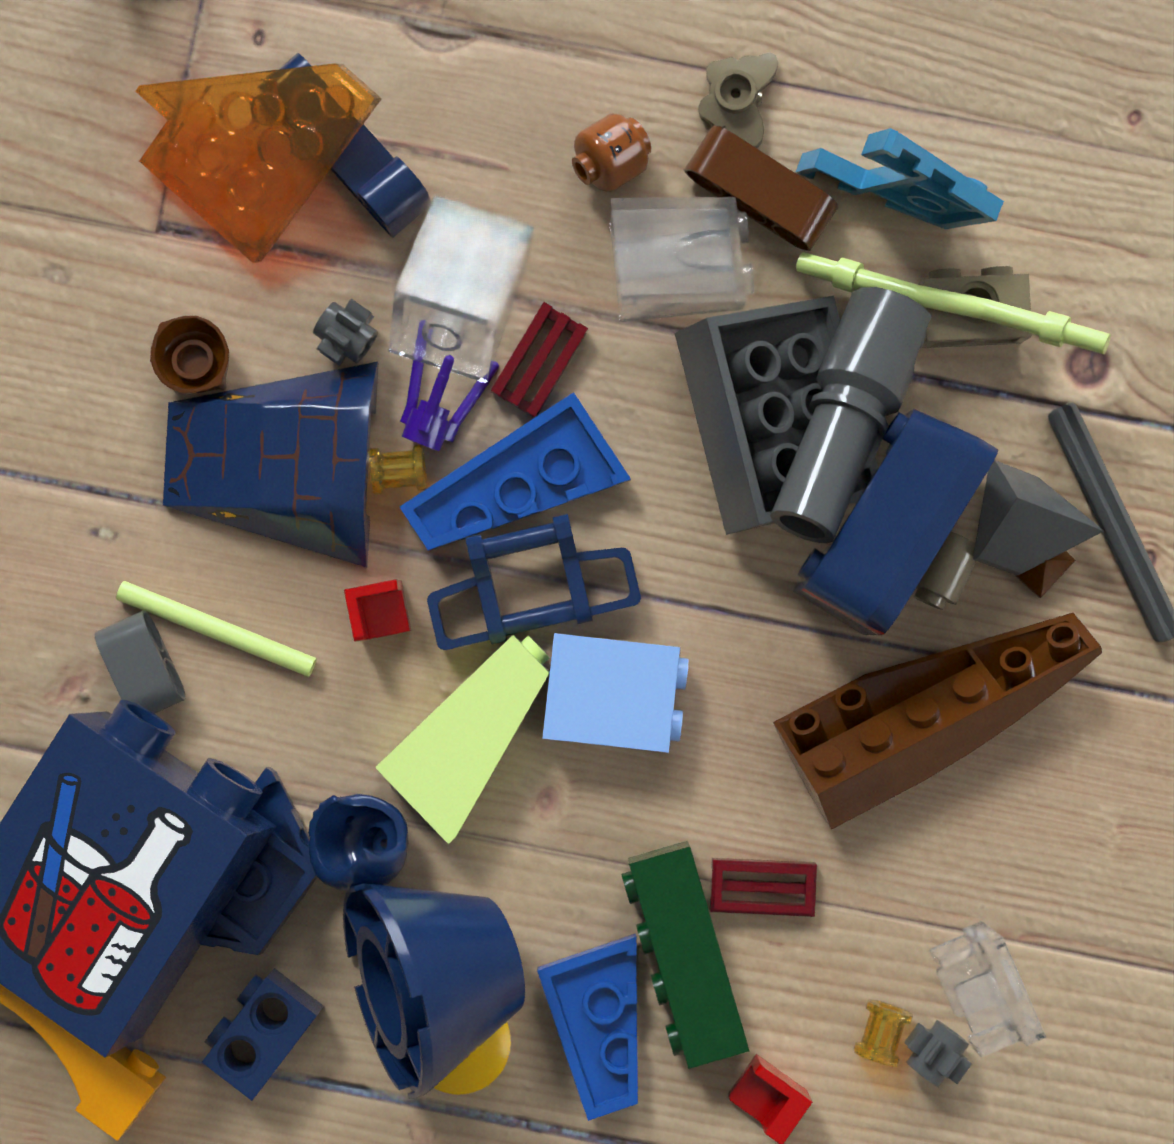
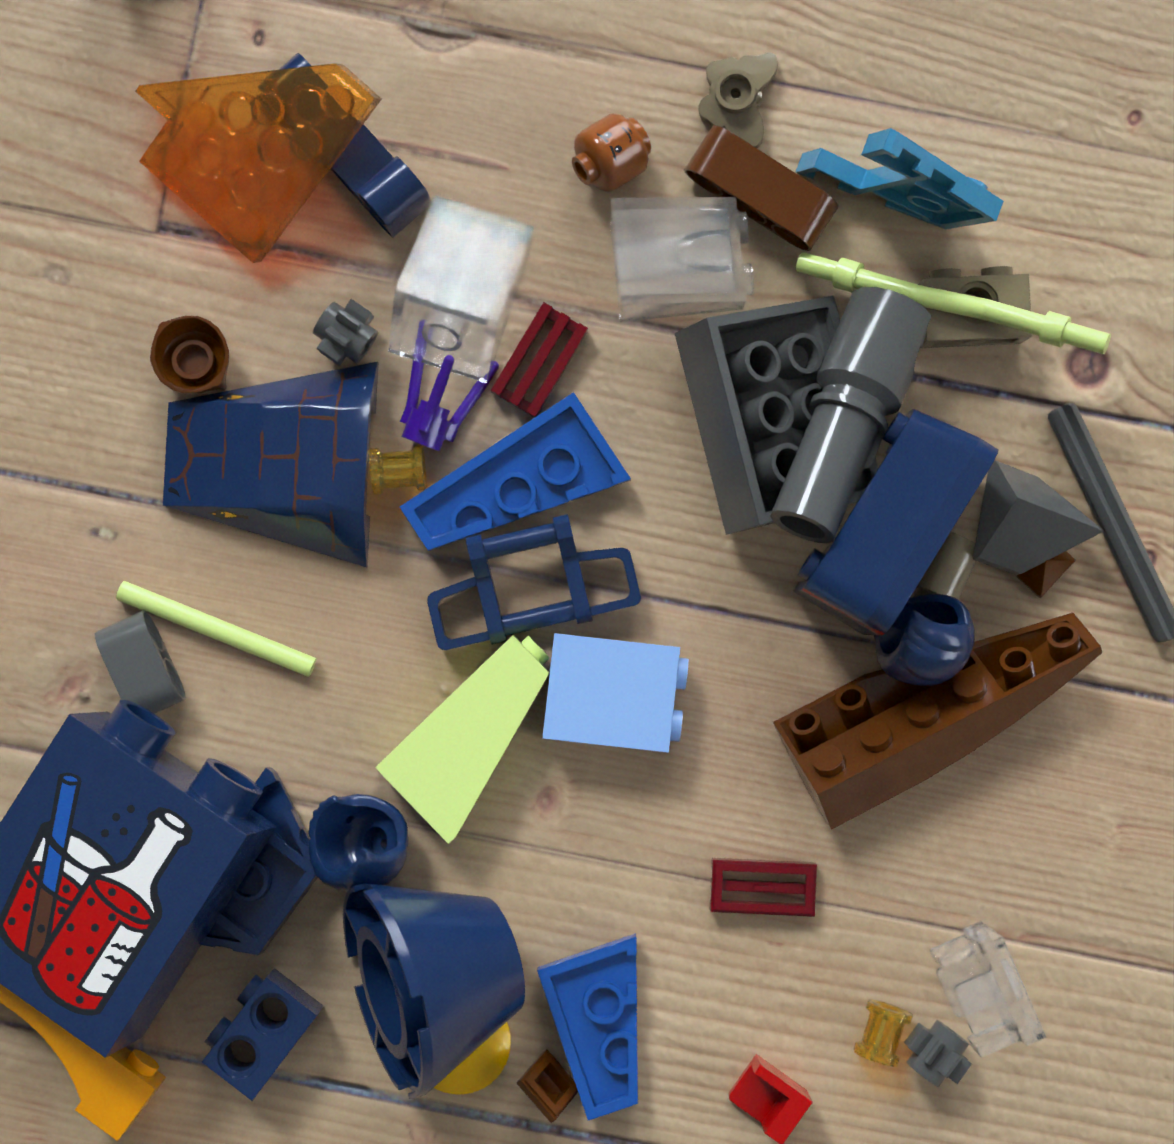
(377, 610): red panel -> none
(548, 1086): none -> reddish brown slope
(687, 954): dark green brick -> none
(927, 641): none -> dark blue piece

